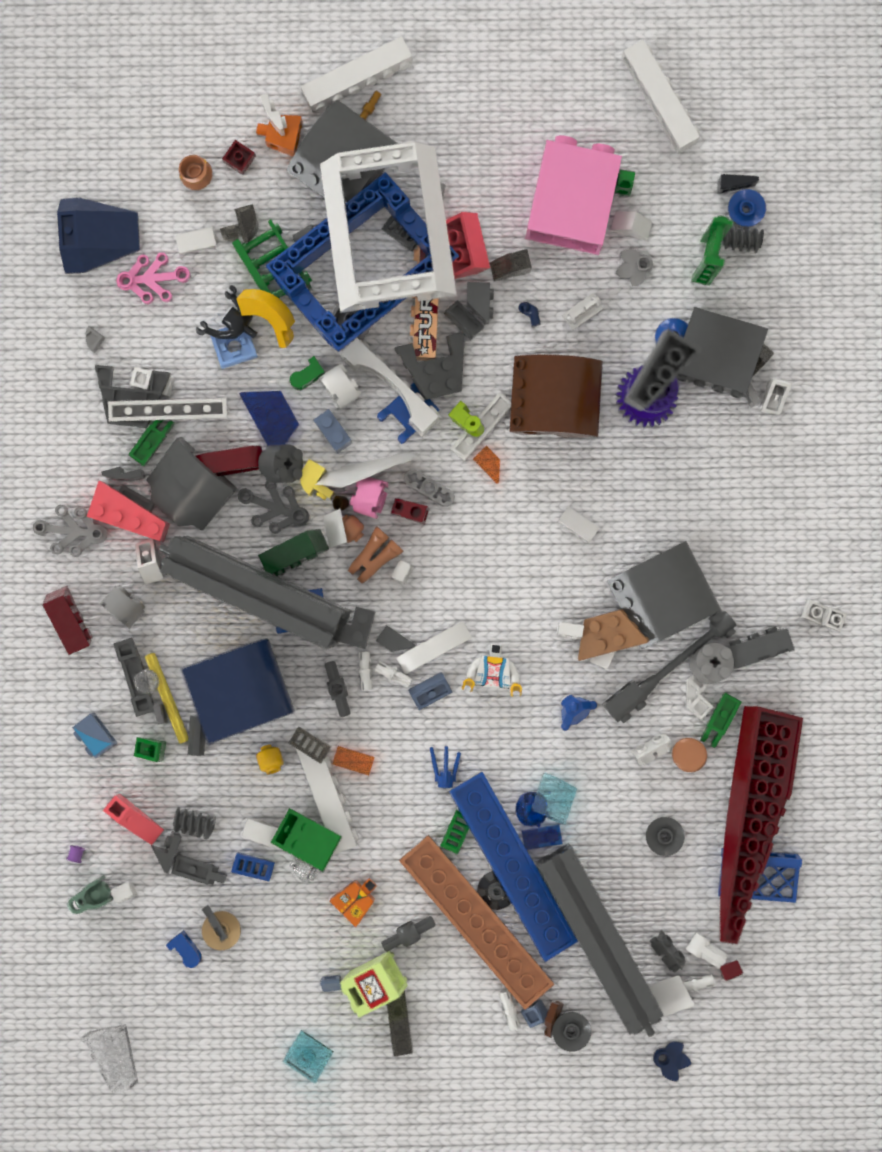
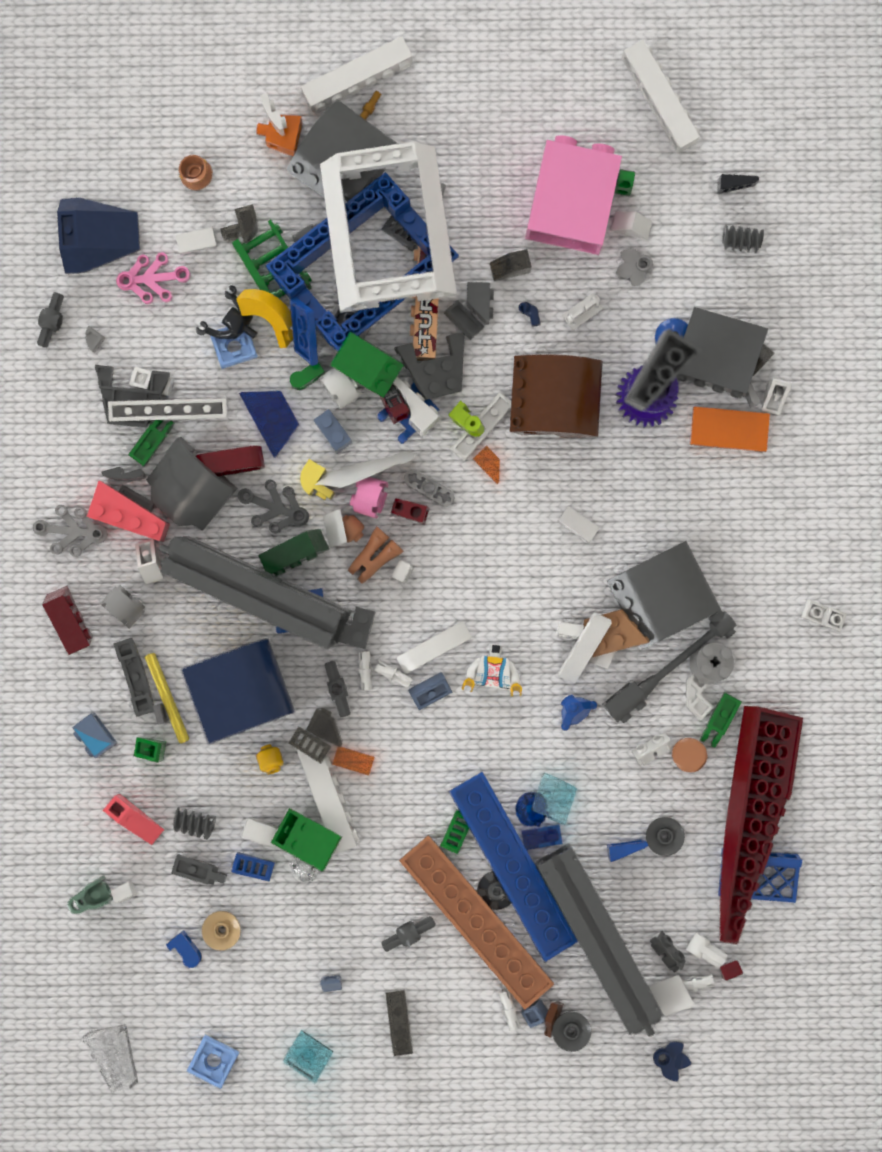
(50, 319): none -> dark grey axle
(75, 854): medium lavender axle -> none
(144, 674): clear head -> none
(167, 855): dark grey slope -> none
(196, 738): dark grey axle -> none
(202, 1070): none -> light blue piece
(215, 923): dark grey tile -> none
(239, 157): dark red piece -> none
(281, 463): dark grey brick -> none
(304, 331): none -> blue tile
(325, 727): none -> clear smoke slope
(340, 502): dark brown hinge -> none
(354, 900): orange torso -> none
(367, 364): none -> green slope
(373, 984): yellowish green container -> none
(393, 641): dark grey tile -> none
(395, 406): none -> dark red leg
(445, 779): blue plant -> none
(468, 242): coral slope -> none
(584, 648): none -> white tile
(619, 850): none -> blue slope
(711, 262): green fence -> none
(729, 429): none -> orange tile
(751, 200): blue dish -> none
(760, 647): dark grey wedge -> none

